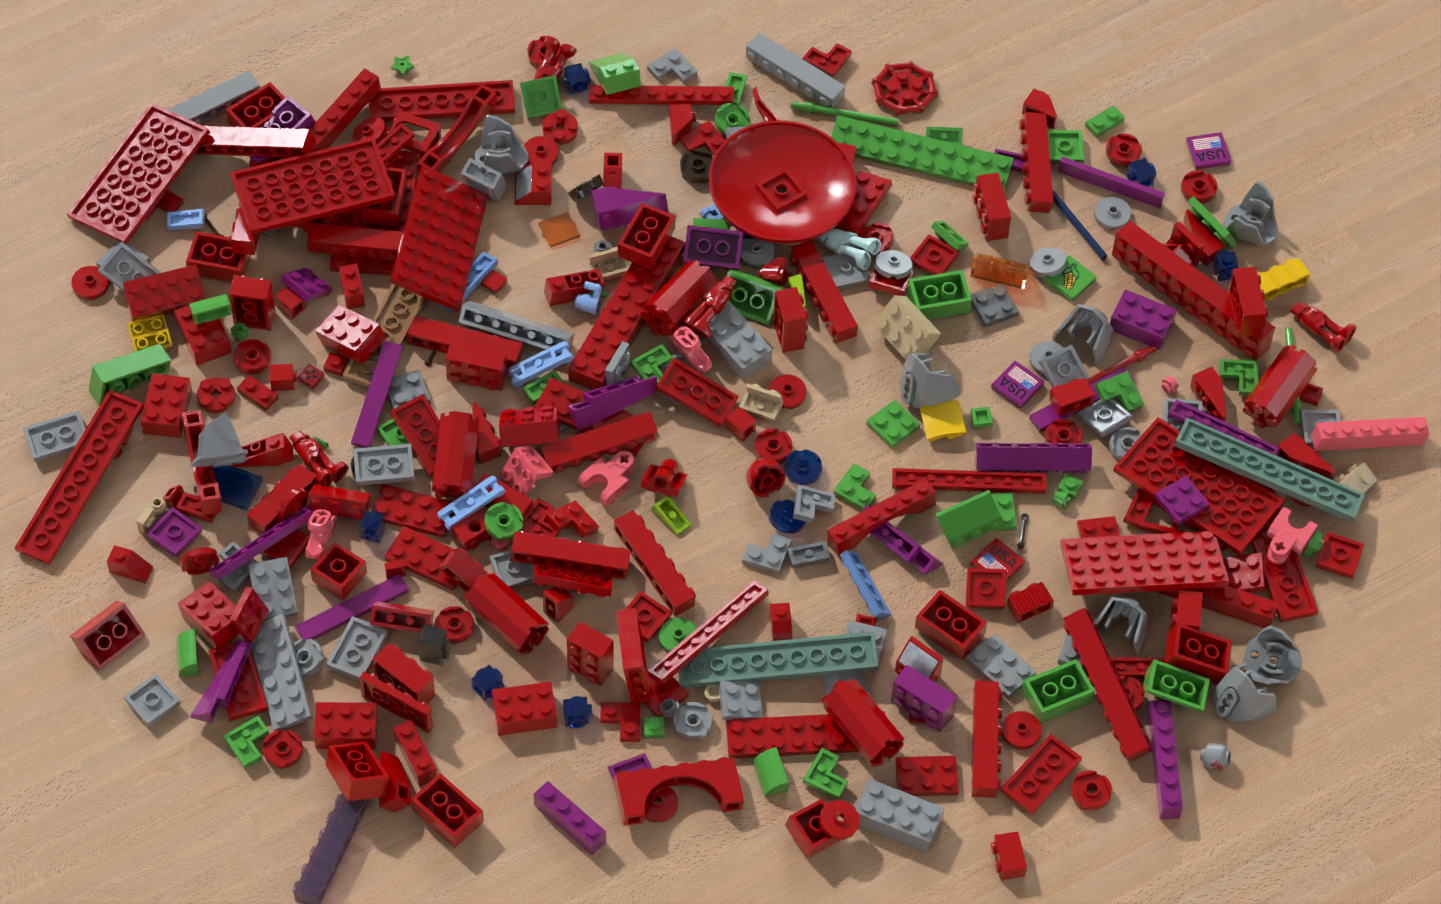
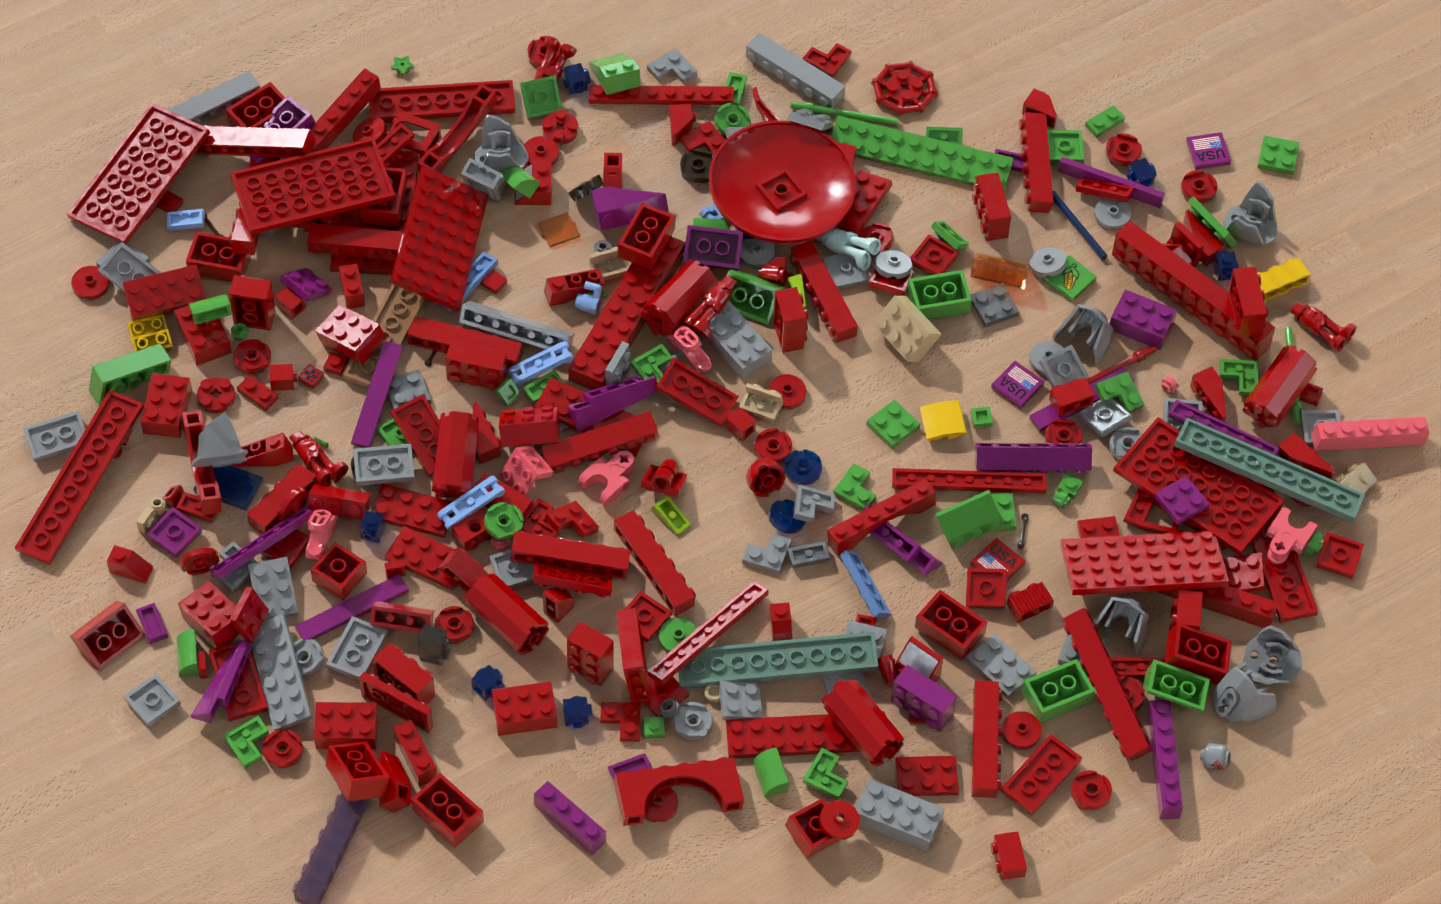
(152, 623): none -> magenta tile
(202, 665): none -> red tile
(507, 392): none -> bright green plate
(520, 180): none -> bright green brick
(807, 118): none -> light grey plate
(887, 668): none -> red cone
(925, 387): light grey piece -> none
(1104, 189): none -> red plate
(1278, 155): none -> bright green plate

